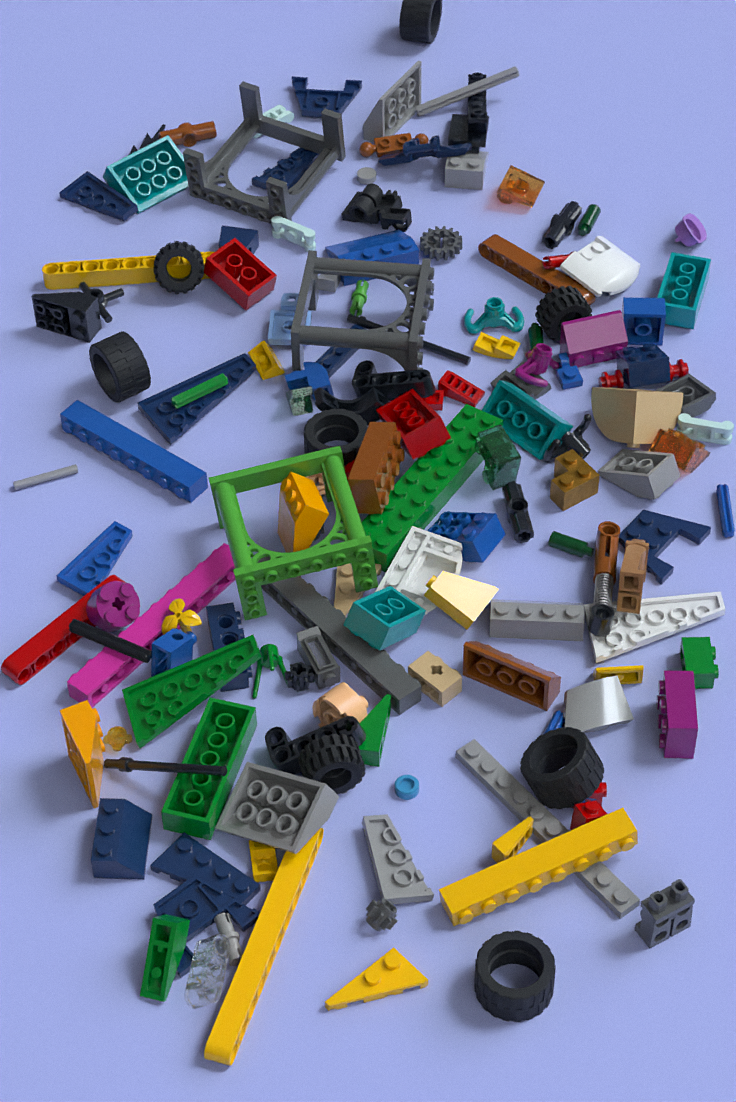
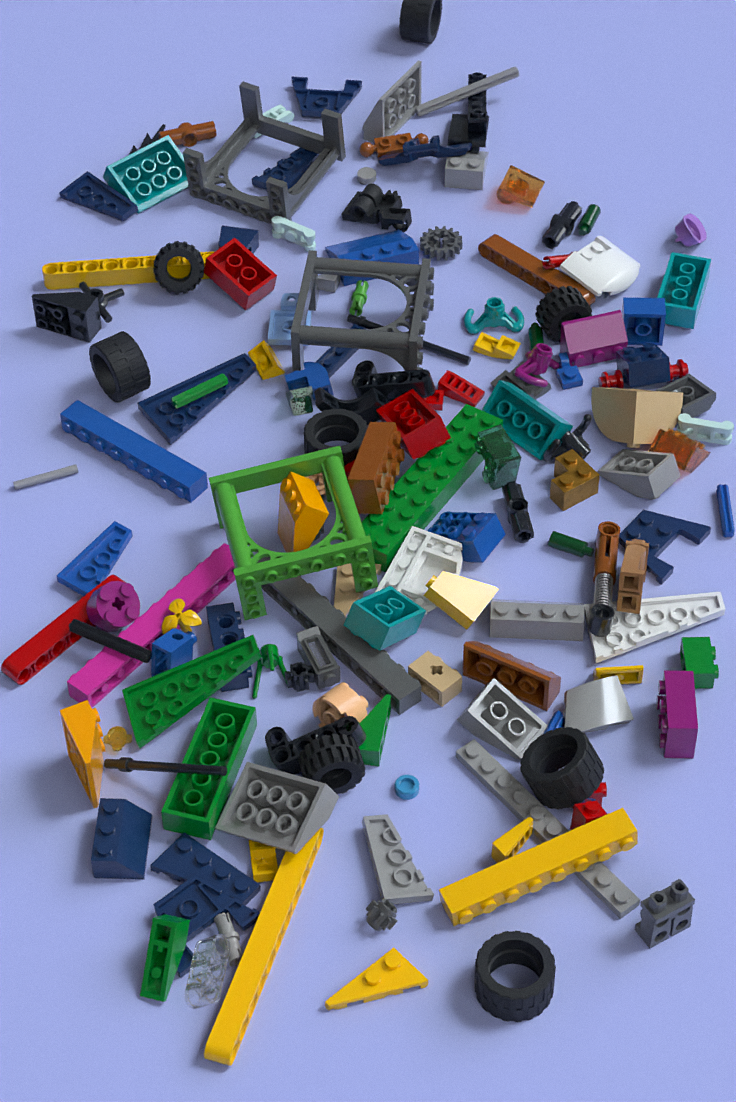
(502, 720): none -> light grey slope

